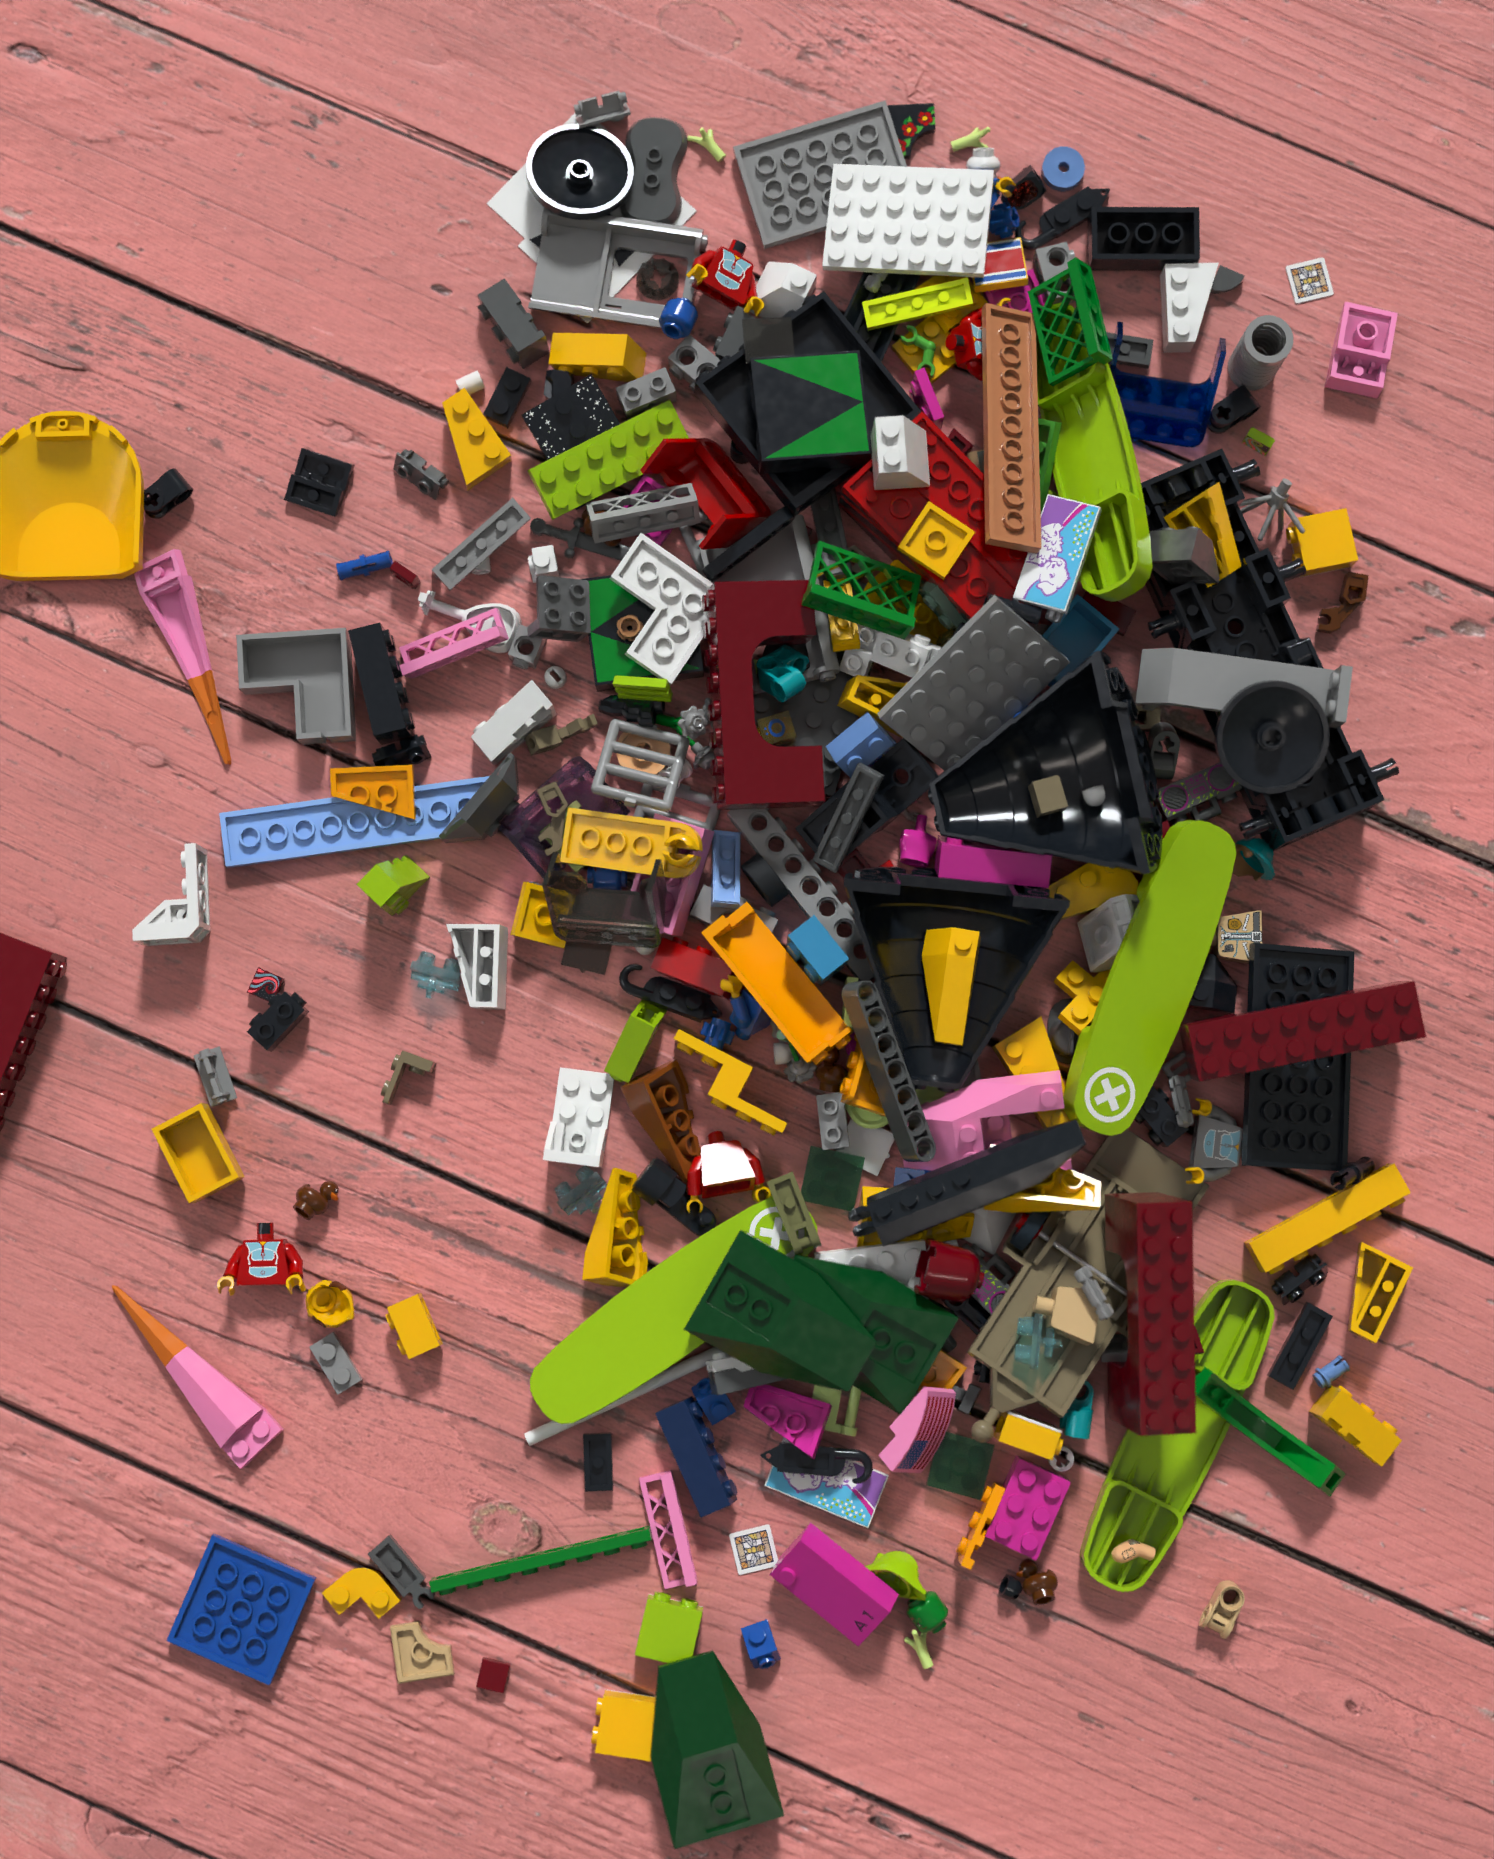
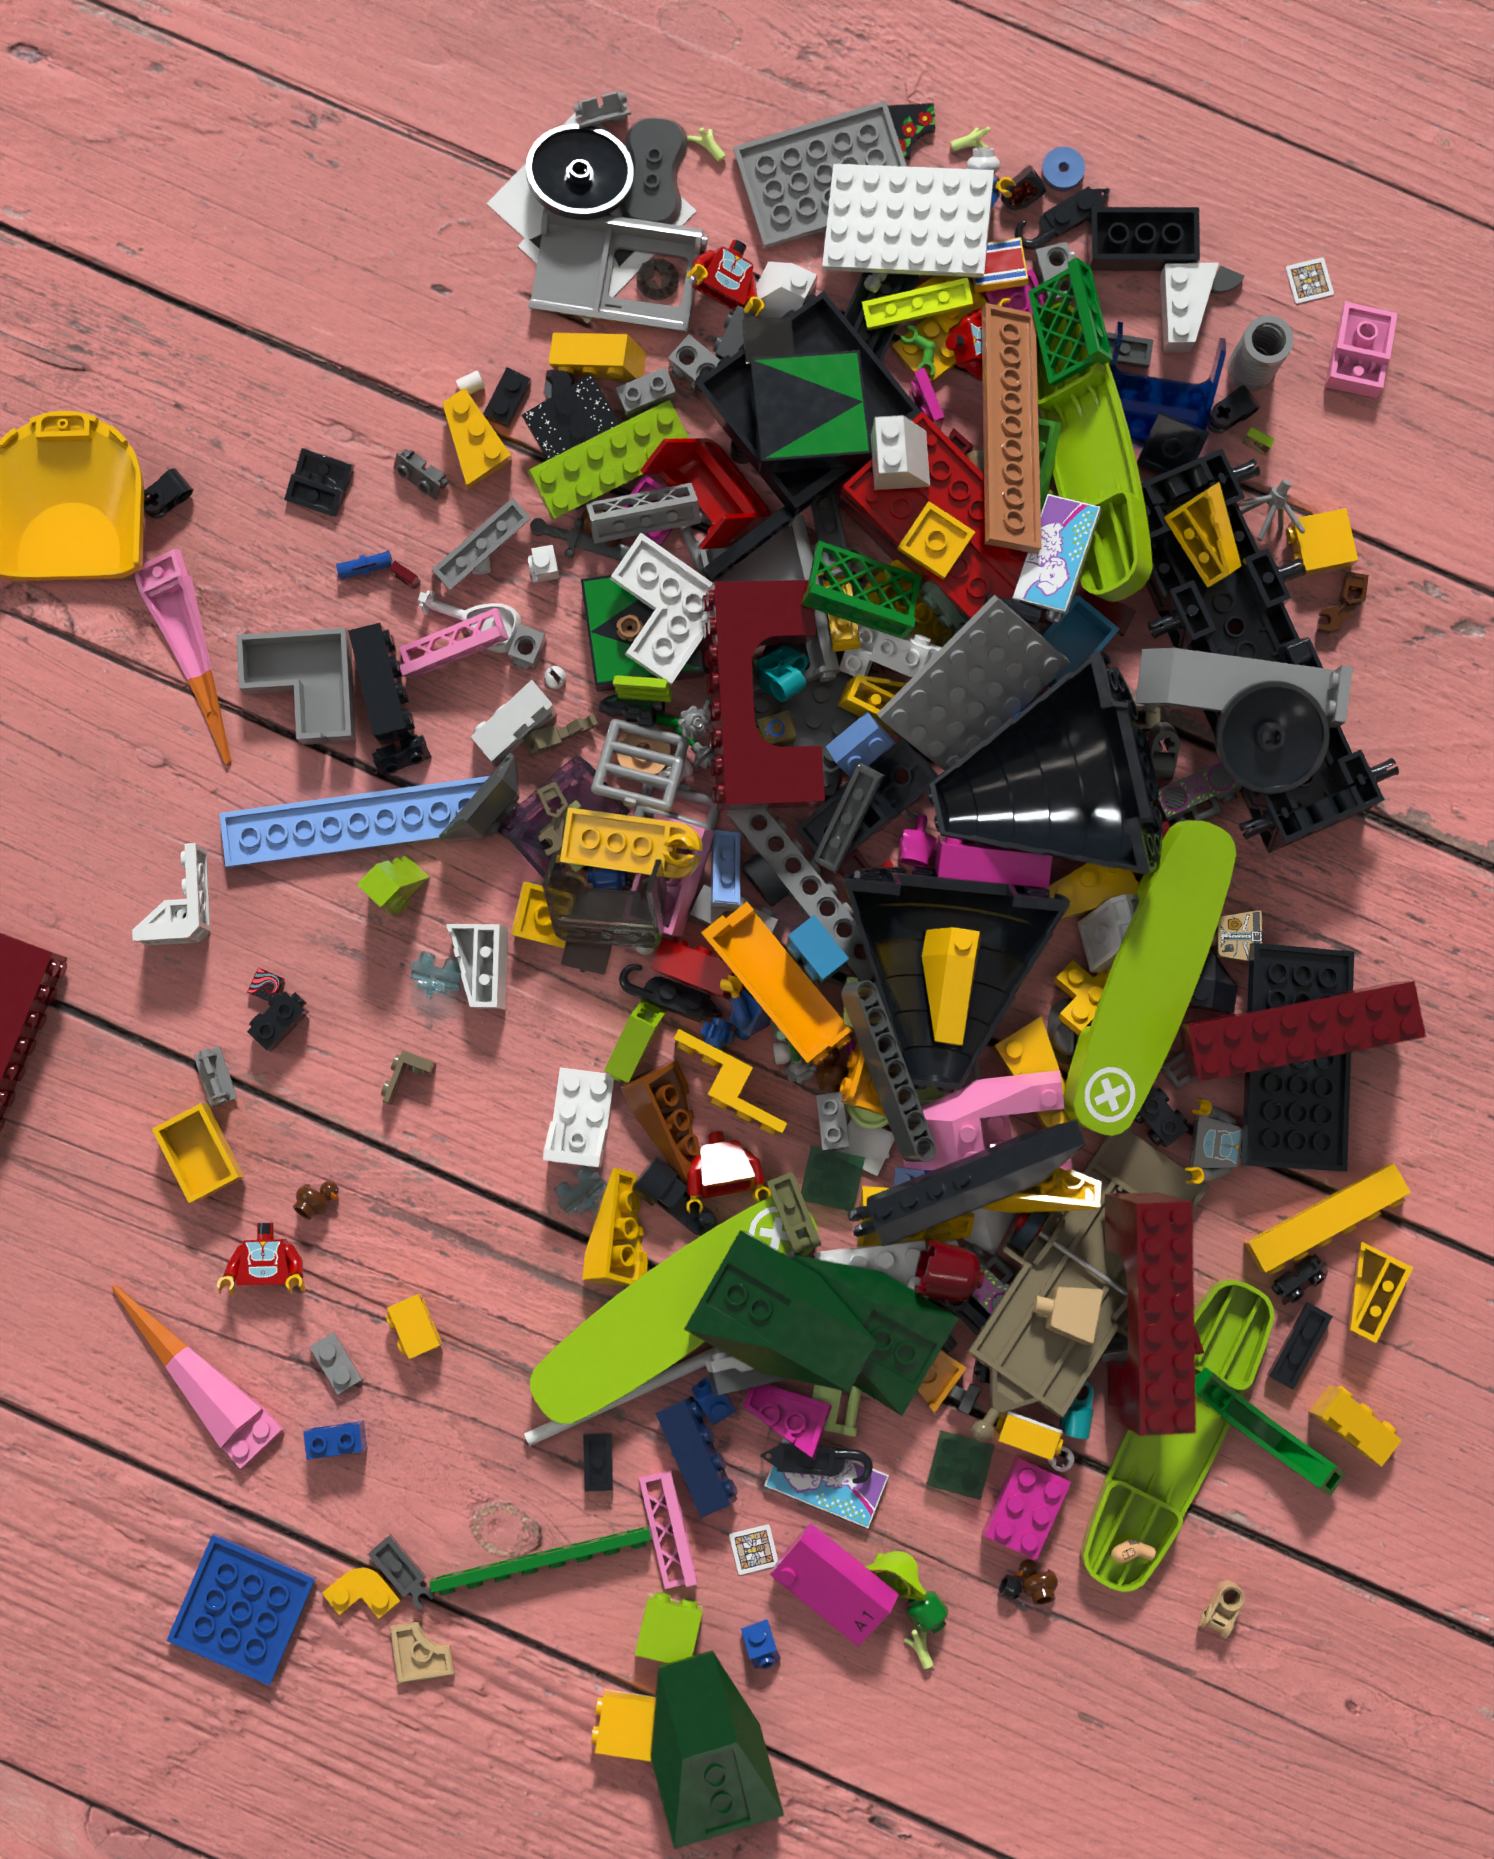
(329, 1304): yellow hair -> none
(335, 1440): none -> blue brick
(377, 787): light orange wing -> none
(493, 1675): dark red tile -> none
(512, 324): dark grey wedge -> none
(561, 609): flat silver bracket -> none
(678, 318): blue head -> none
(919, 1430): bright pink slope -> none
(991, 1497): light orange wing -> none
(1003, 220): blue gear -> none
(1033, 1327): clear light blue hips -> none
(1048, 796): dark tan panel -> none
(1093, 1293): light grey axle -> none
(1094, 796): white hinge -> none
(1171, 444): none -> black plate
(1181, 1101): light grey axle -> none
(1184, 556): flat silver slope -> none
(1254, 859): teal piece -> none
(1330, 1372): medium blue pin -> none
(1352, 1173): black pin -> none

